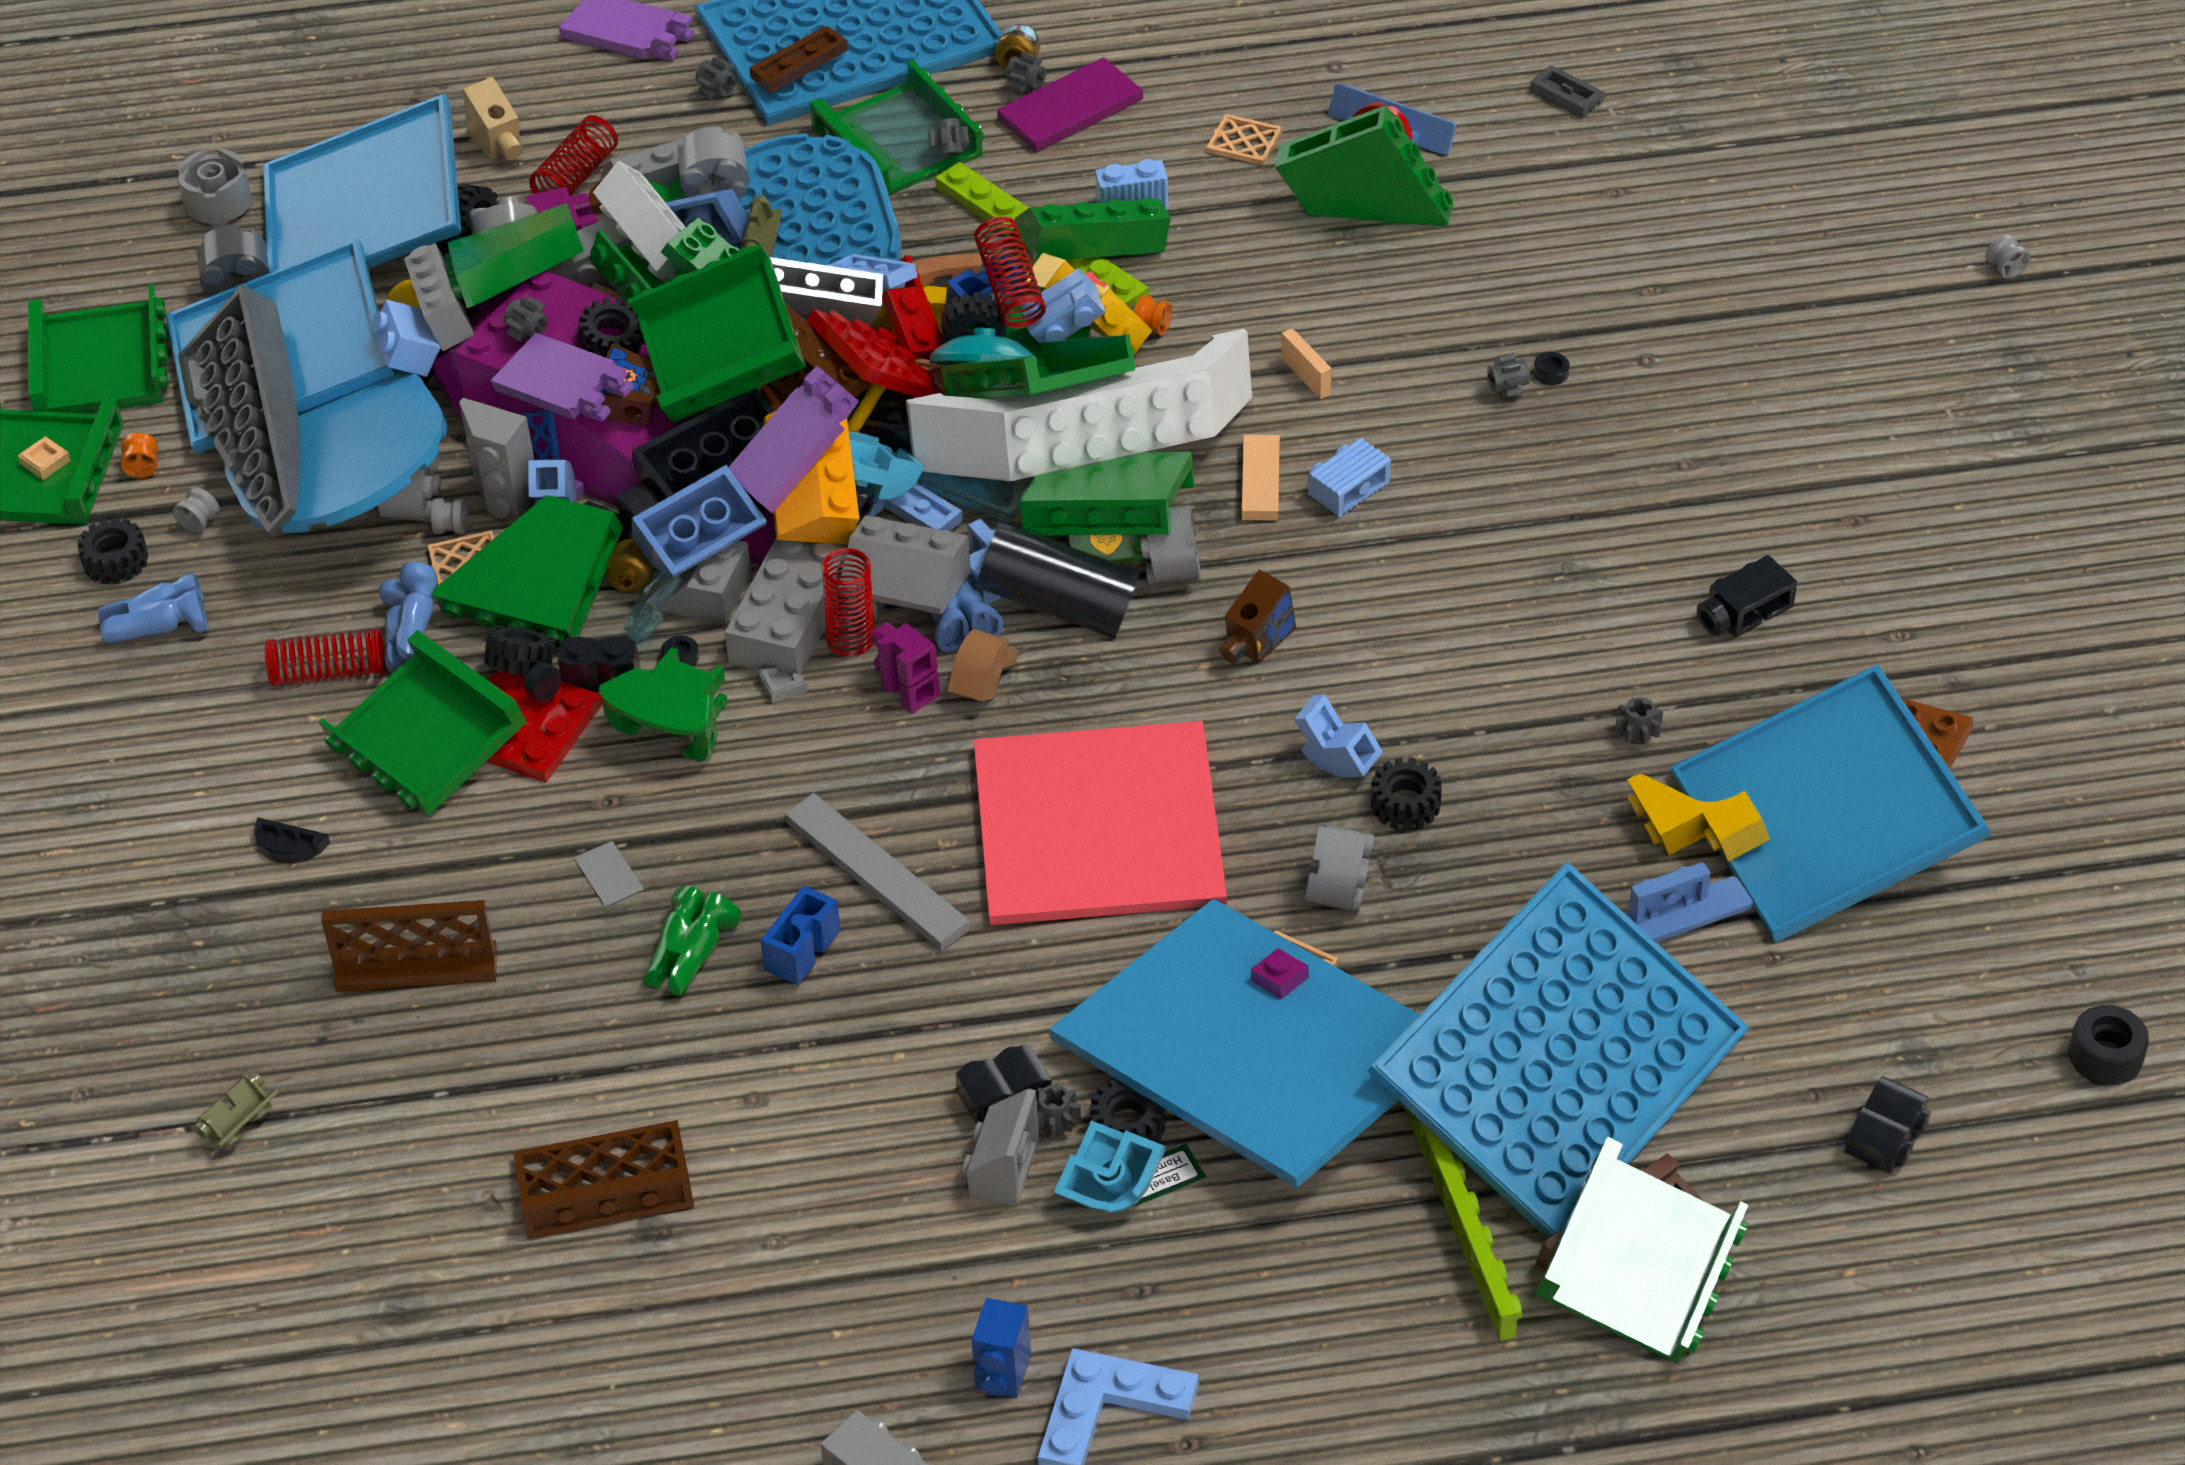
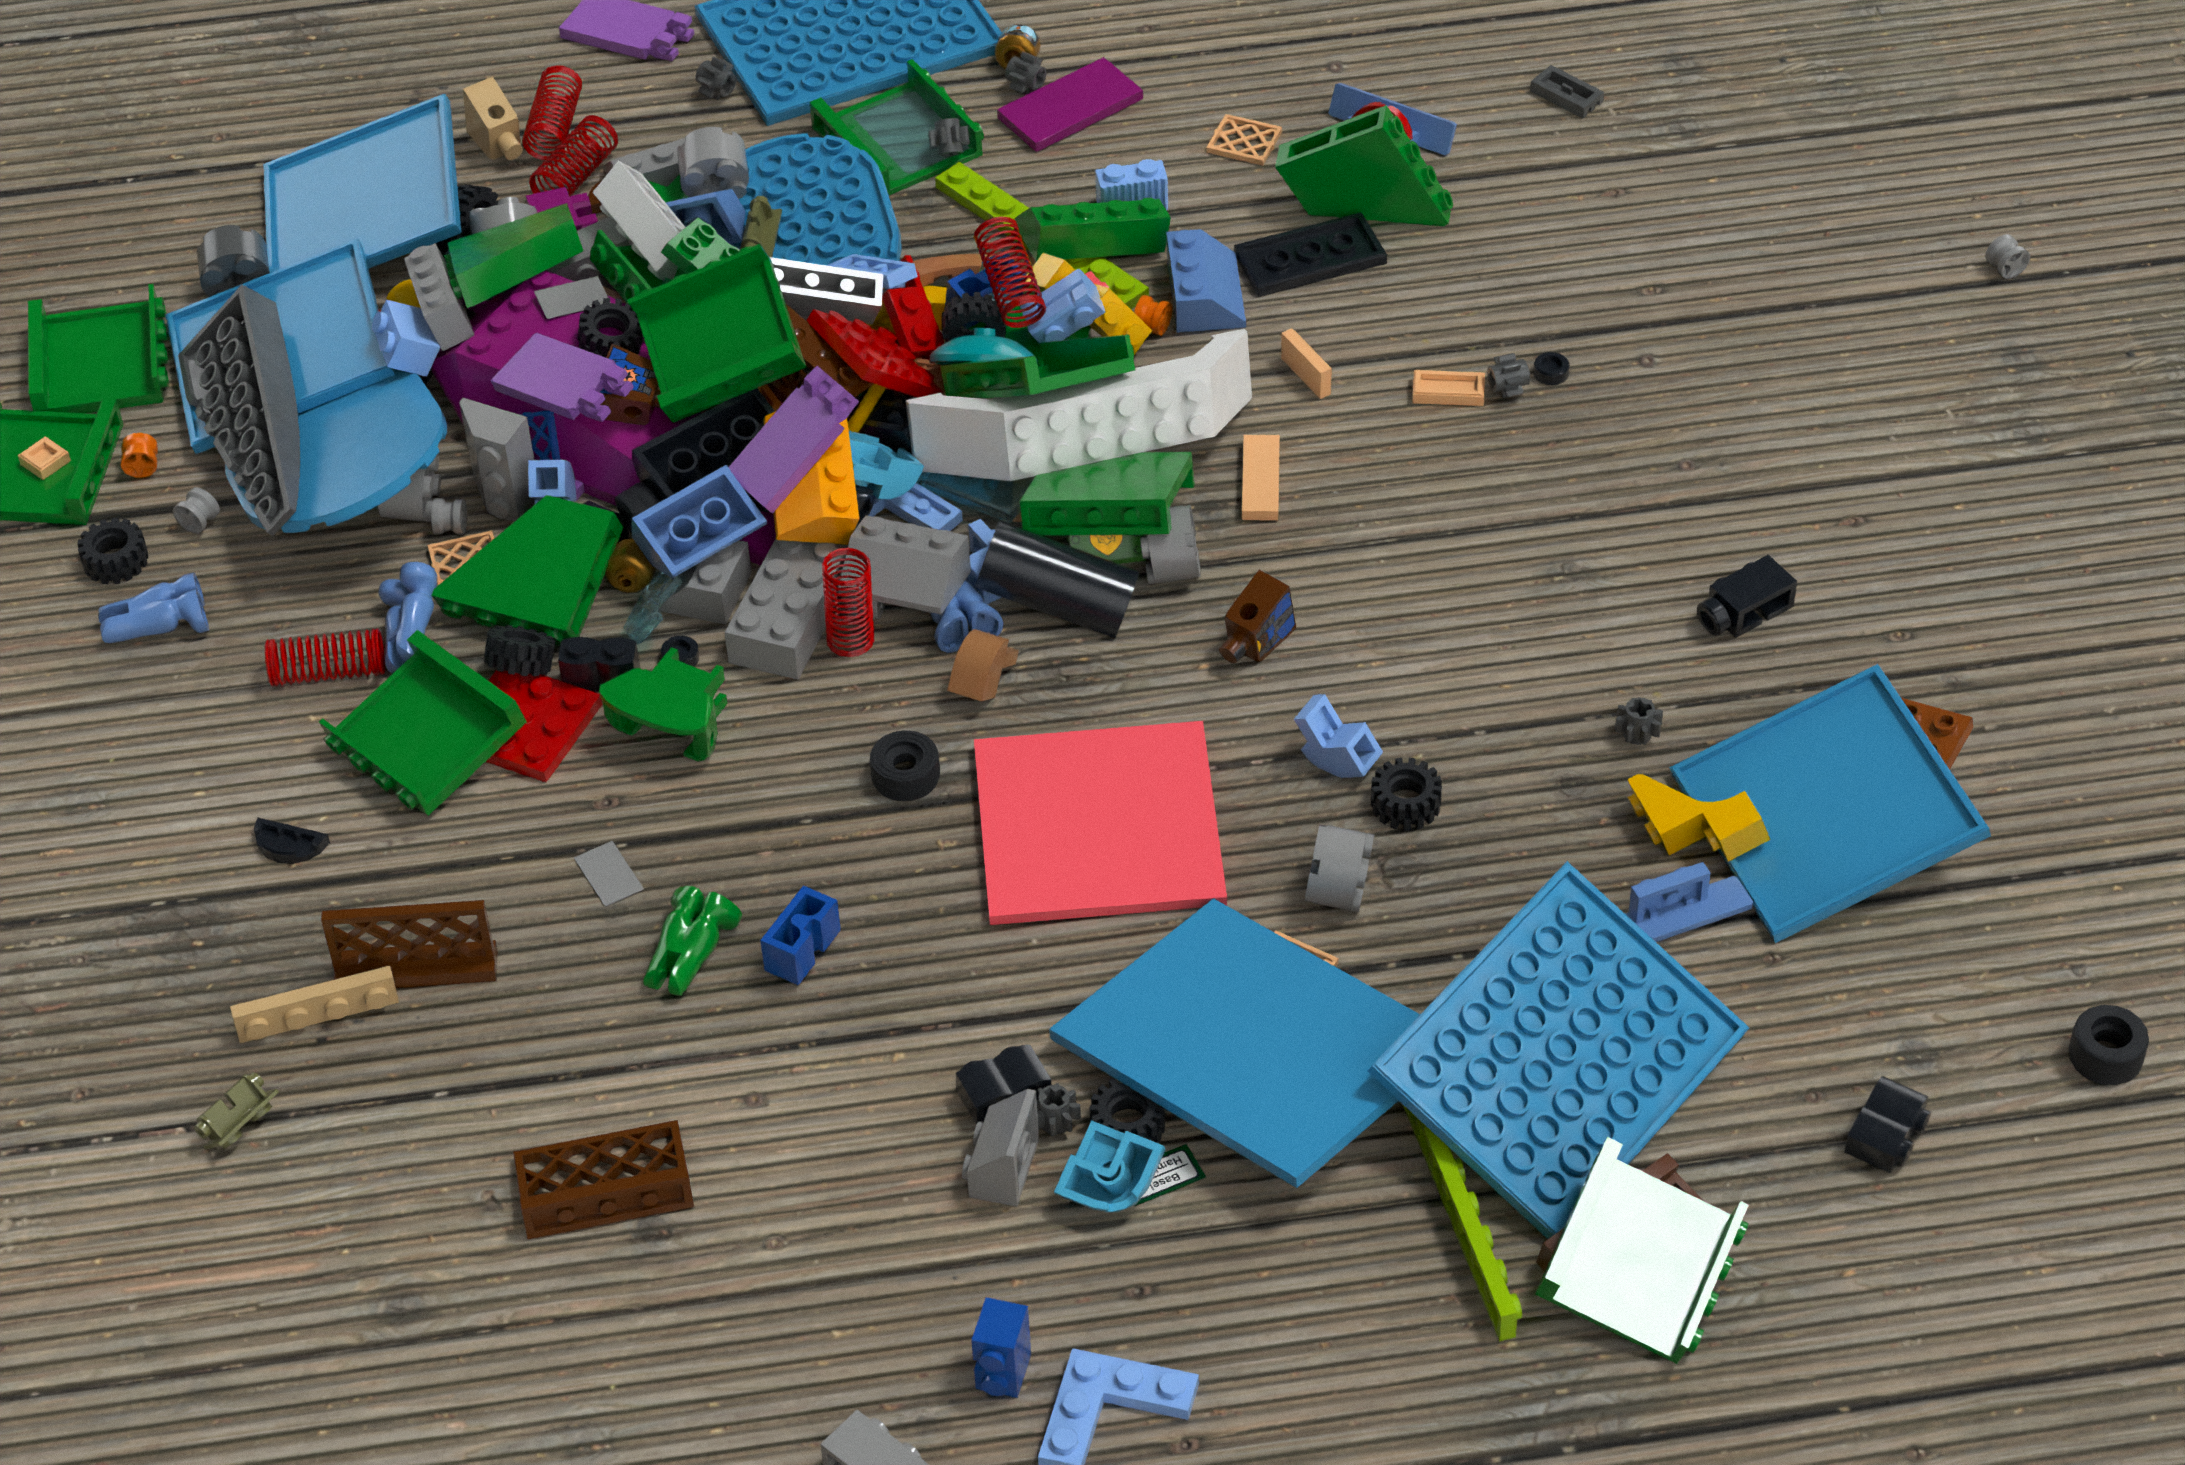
(214, 187): light grey brick -> none
(314, 1004): none -> tan plate
(525, 318): dark grey gear -> none
(542, 682): black tile -> none
(548, 128): none -> red piece
(570, 297): none -> light grey sticker
(781, 685): light grey tile -> none
(798, 59): reddish brown plate -> none
(877, 871): light grey tile -> none
(904, 747): none -> black tyre
(906, 664): magenta hips -> none
(1203, 282): none -> medium blue slope
(1279, 973): magenta plate -> none
(1310, 254): none -> black tile
(1349, 476): light blue brick -> none
(1448, 388): none -> light nougat tile

